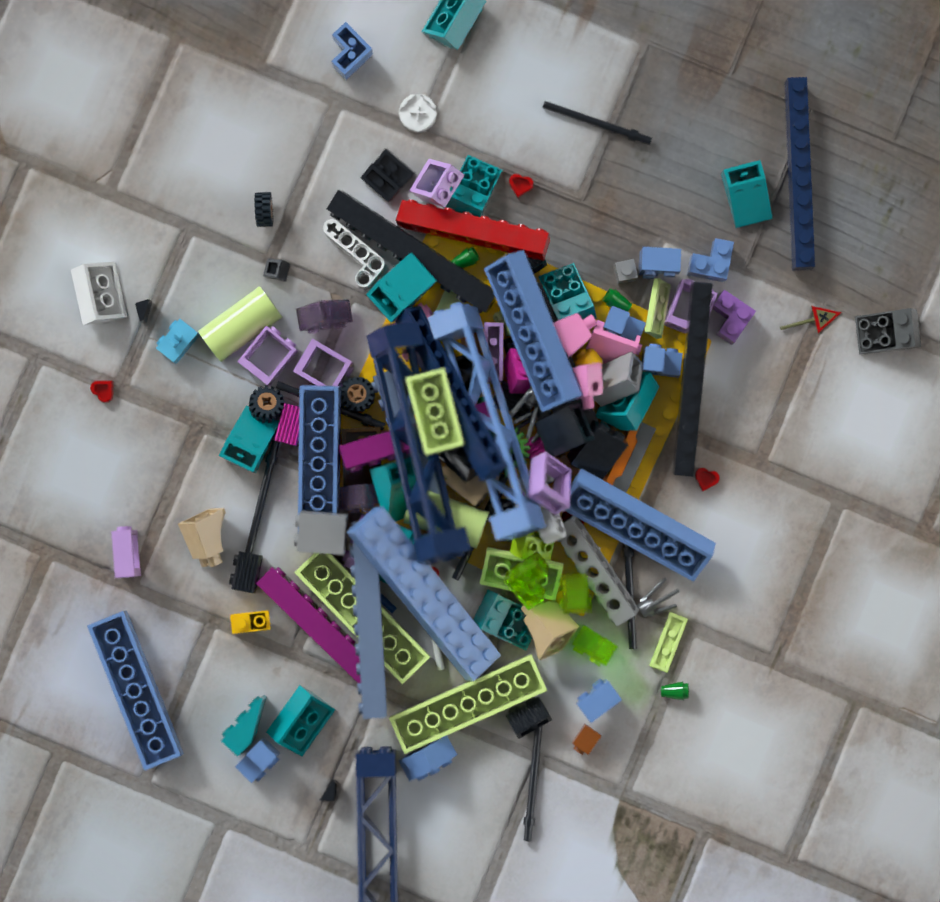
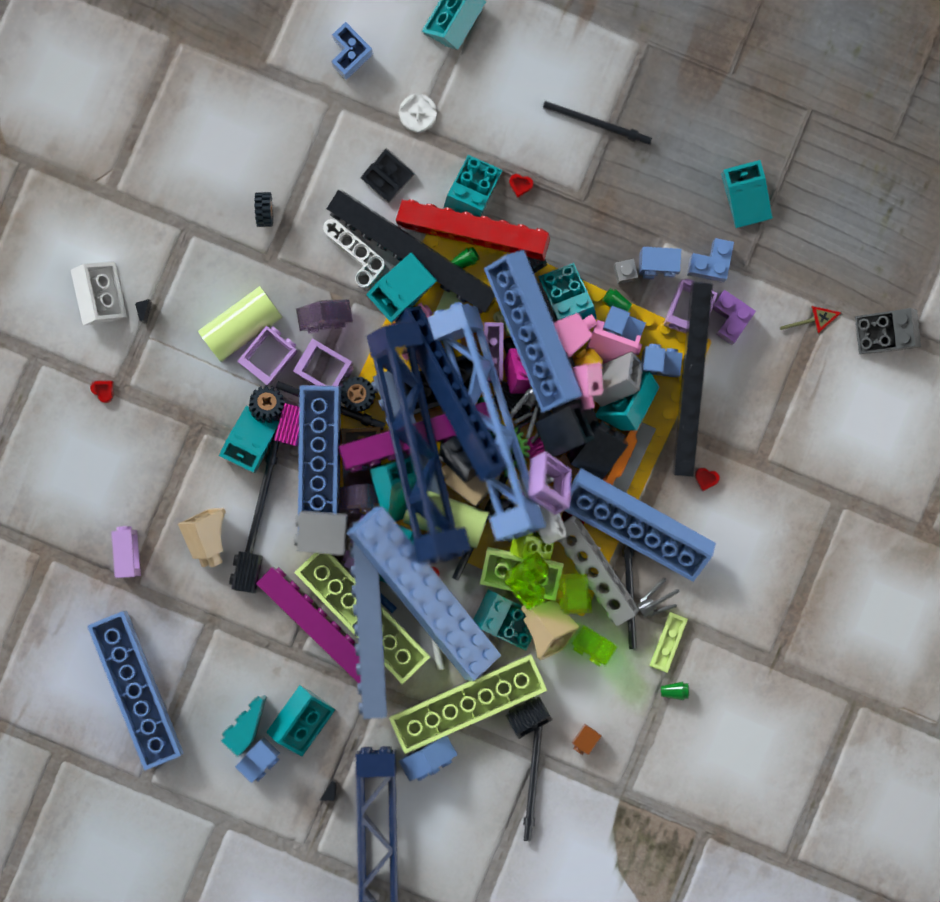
(177, 340): medium azure brick -> none
(250, 621): yellow slope -> none
(276, 269): black slope -> none
(434, 182): lavender window -> none
(434, 412): yellowish green brick -> none
(598, 700): medium blue brick -> none
(657, 308): yellowish green tile -> none
(799, 173): dark blue brick -> none

